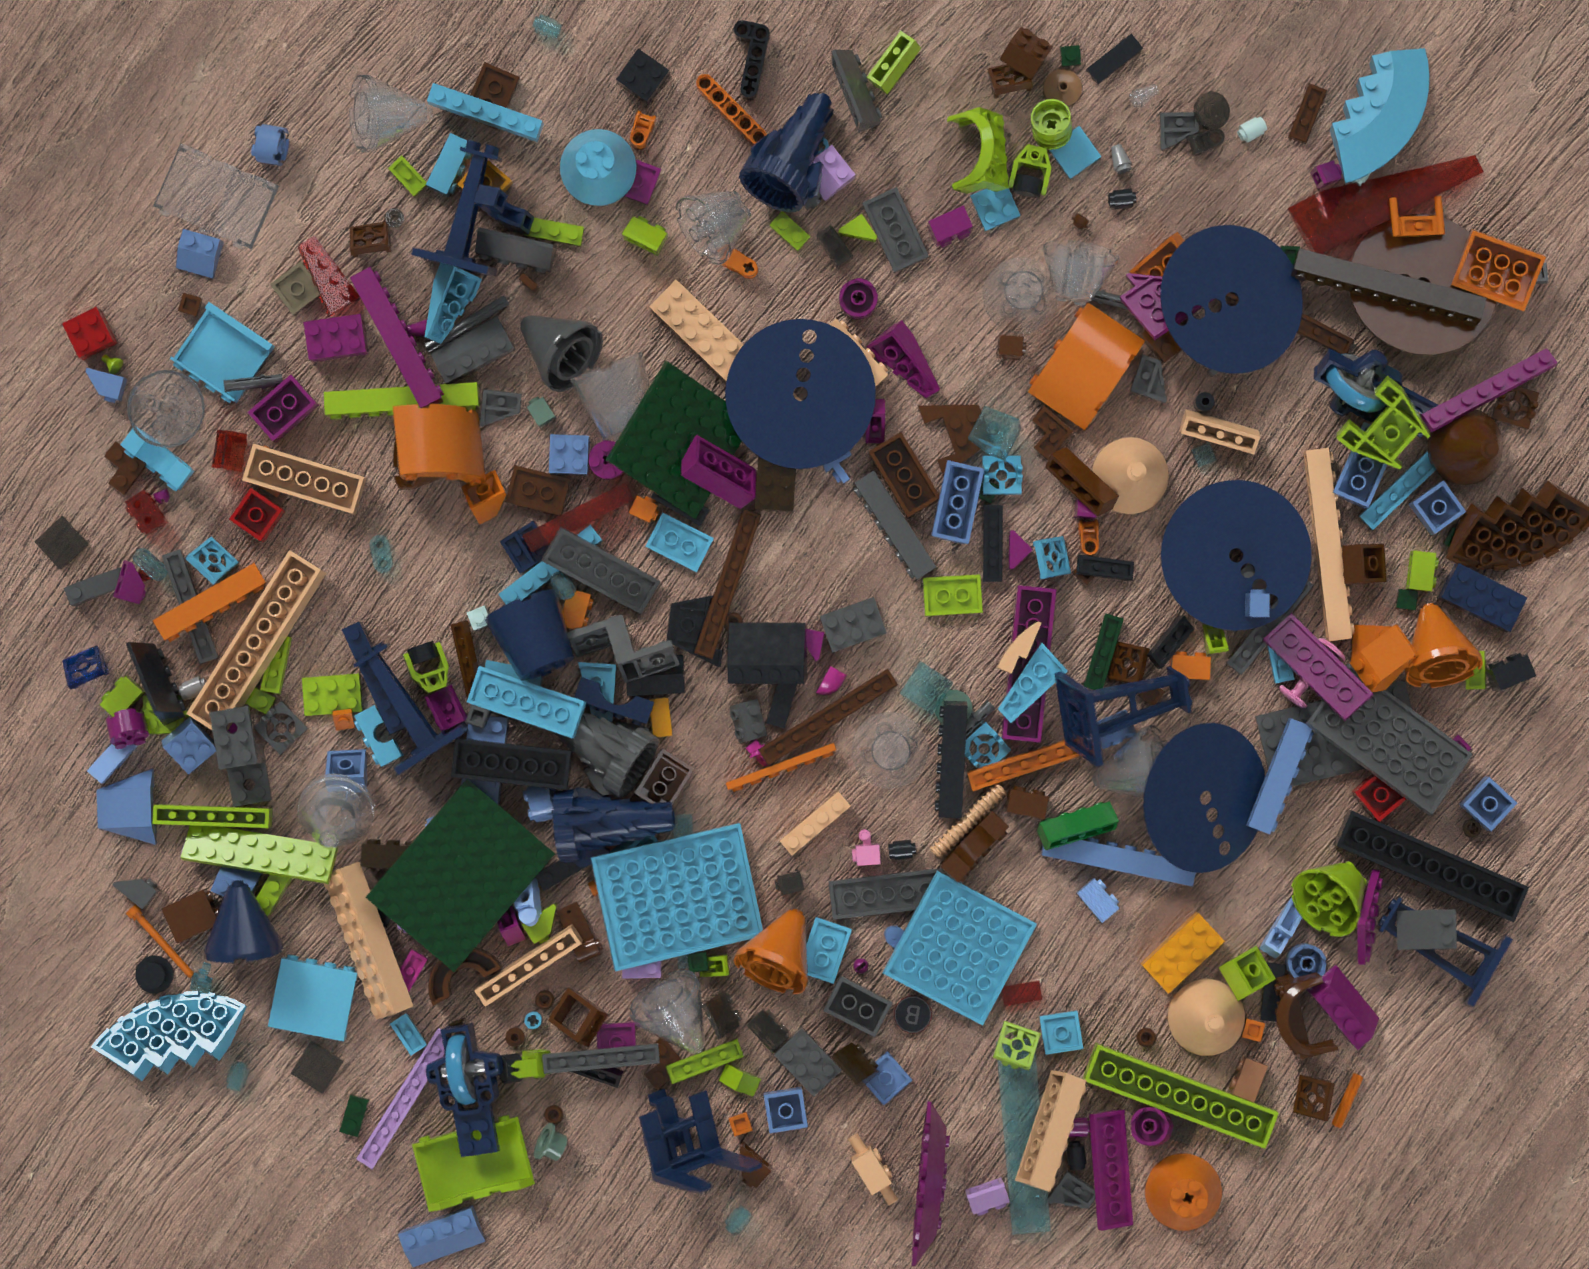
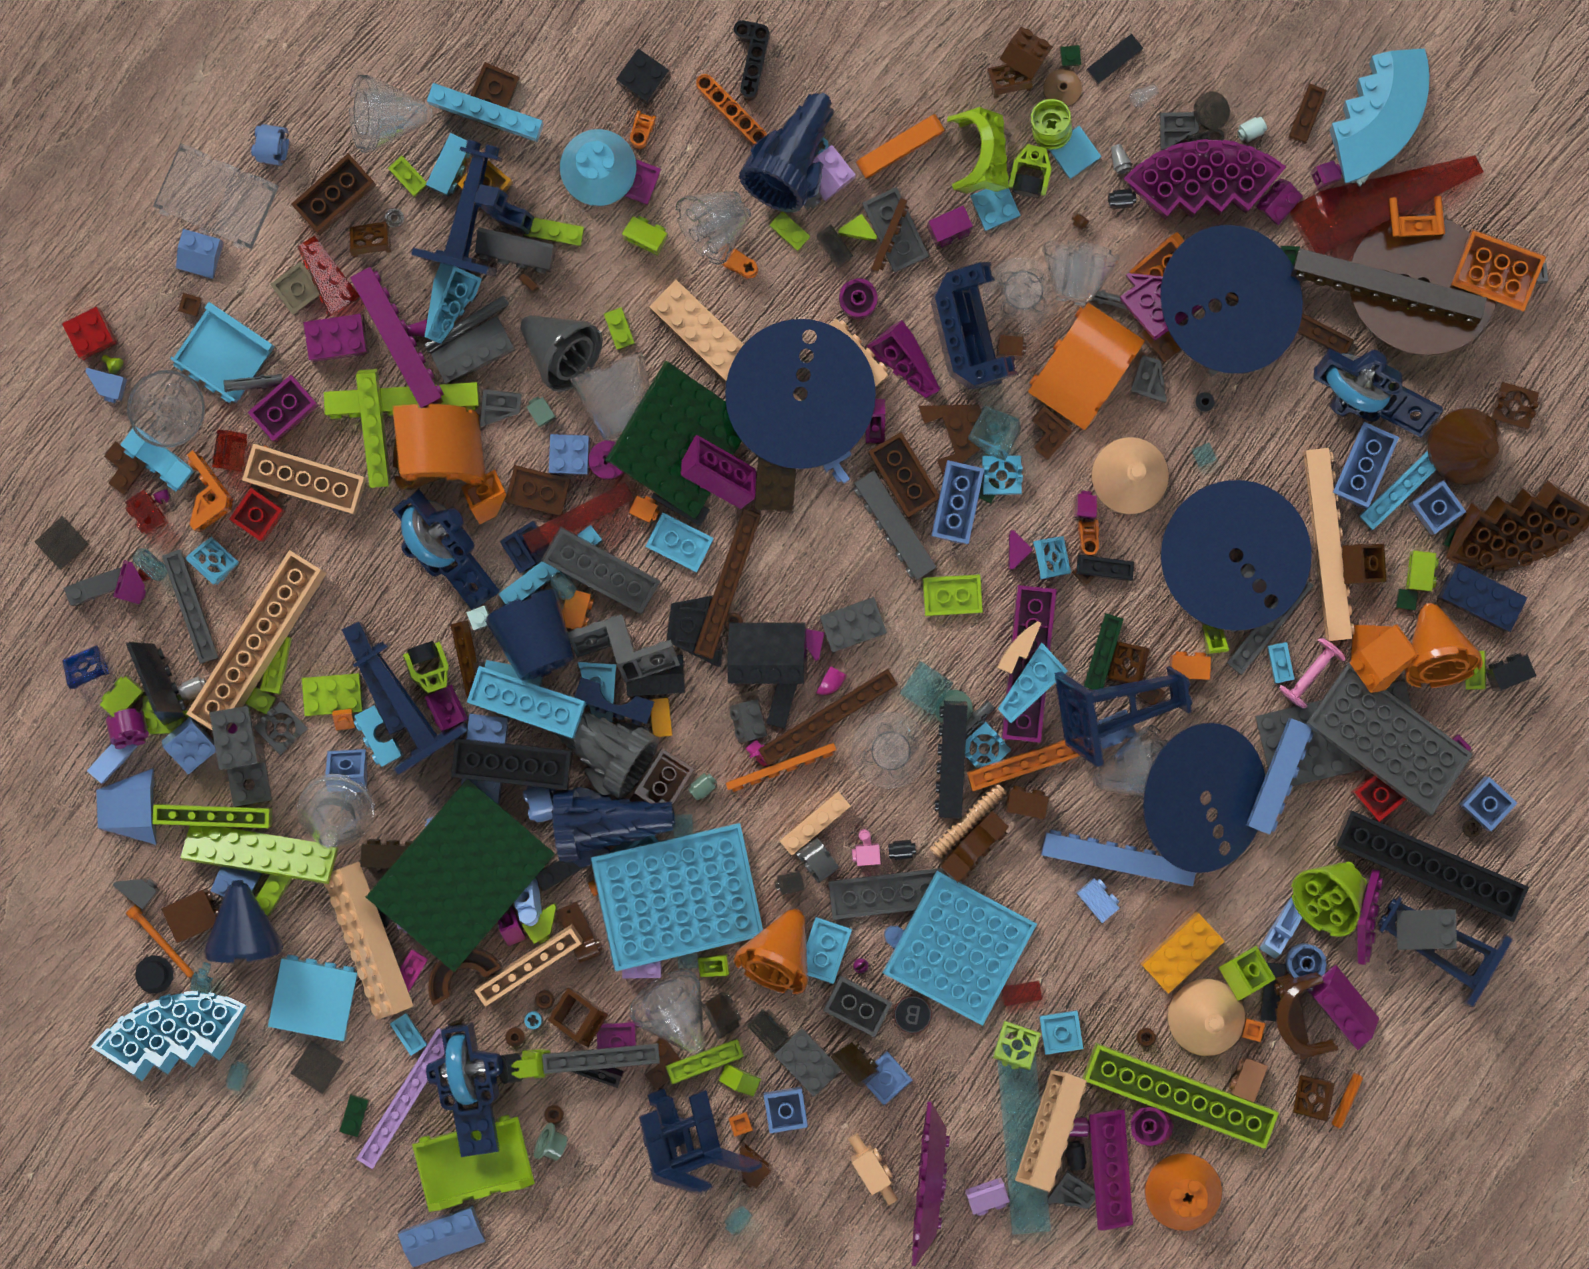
(205, 510): none -> orange bracket
(209, 602): orange brick -> none
(333, 194): none -> reddish brown brick
(373, 428): none -> lime brick
(380, 554): clear light blue plate -> none
(423, 526): none -> dark blue piece
(478, 716): dark grey slope -> none
(547, 26): clear light blue brick -> none
(619, 328): none -> lime plate
(698, 961): dark green tile -> none
(702, 786): none -> sand green brick
(817, 860): none -> dark grey brick
(855, 90): dark grey slope -> none
(887, 243): none -> reddish brown plate
(894, 62): lime brick -> none
(900, 146): none -> orange beam
(965, 329): none -> dark blue wedge
(992, 543): black plate -> none
(1077, 825): green brick -> none
(1081, 481): reddish brown brick -> none
(1170, 642): black plate -> none
(1204, 174): none -> magenta brick
(1219, 431): light nougat brick -> none
(1257, 604): medium blue brick -> none
(1279, 200): none -> magenta bracket
(1318, 667): magenta plate -> none
(1391, 429): lime wedge -> none
(1489, 390): magenta plate -> none

